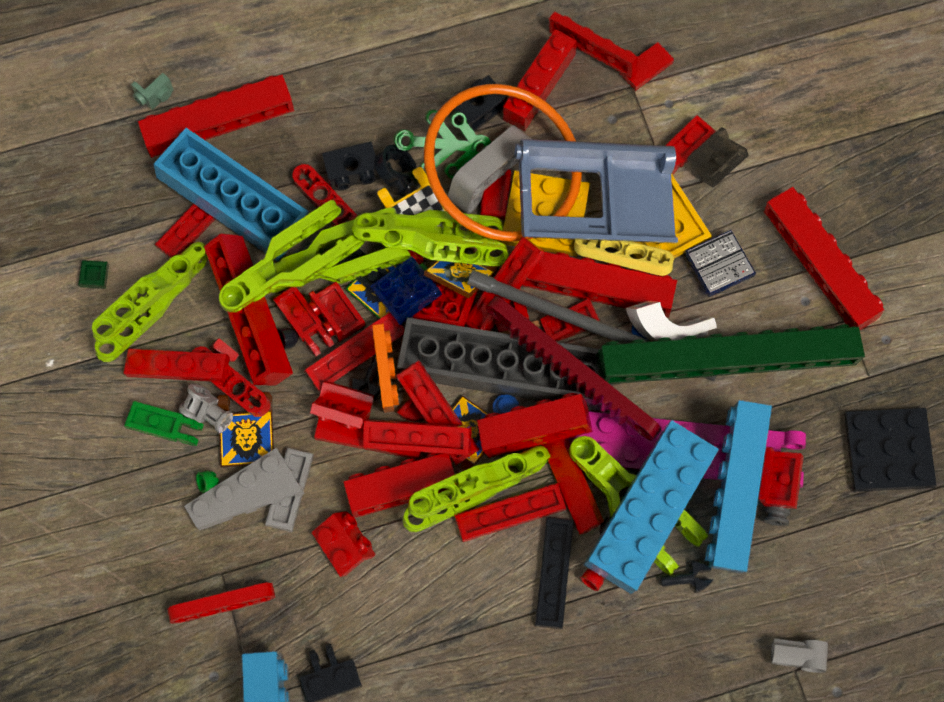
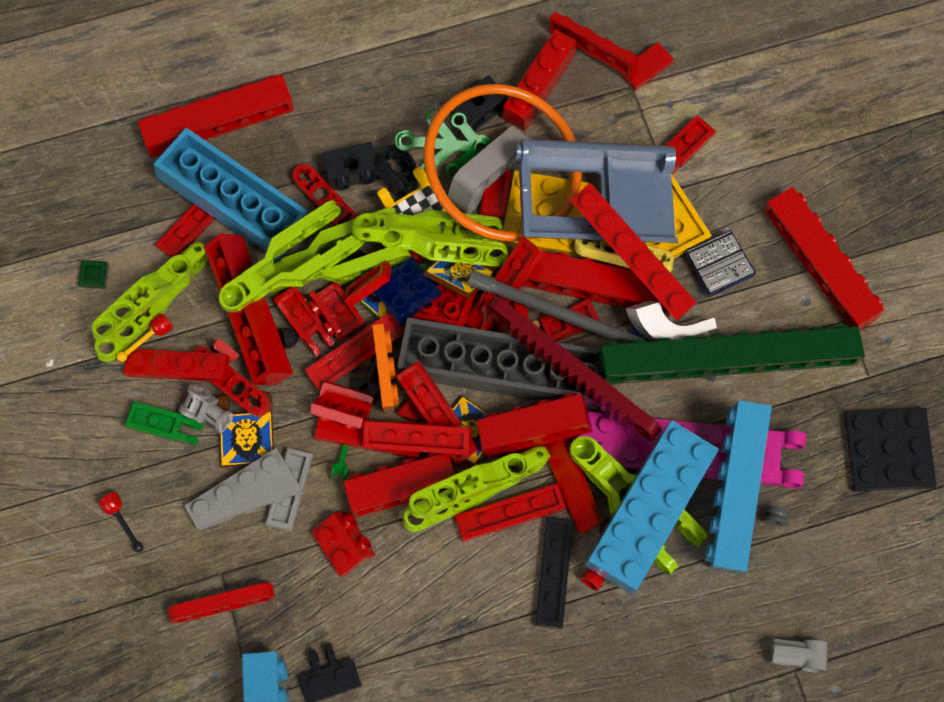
(111, 505): none -> hinge
(155, 93): sand green bracket -> none
(159, 326): none -> hinge
(206, 480): green hinge -> none
(340, 466): none -> green hand
(368, 283): none -> red tile
(504, 404): blue plate -> none
(633, 251): none -> red brick
(688, 578): black bar -> none
(716, 158): clear smoke bracket -> none
(780, 479): red bracket -> none

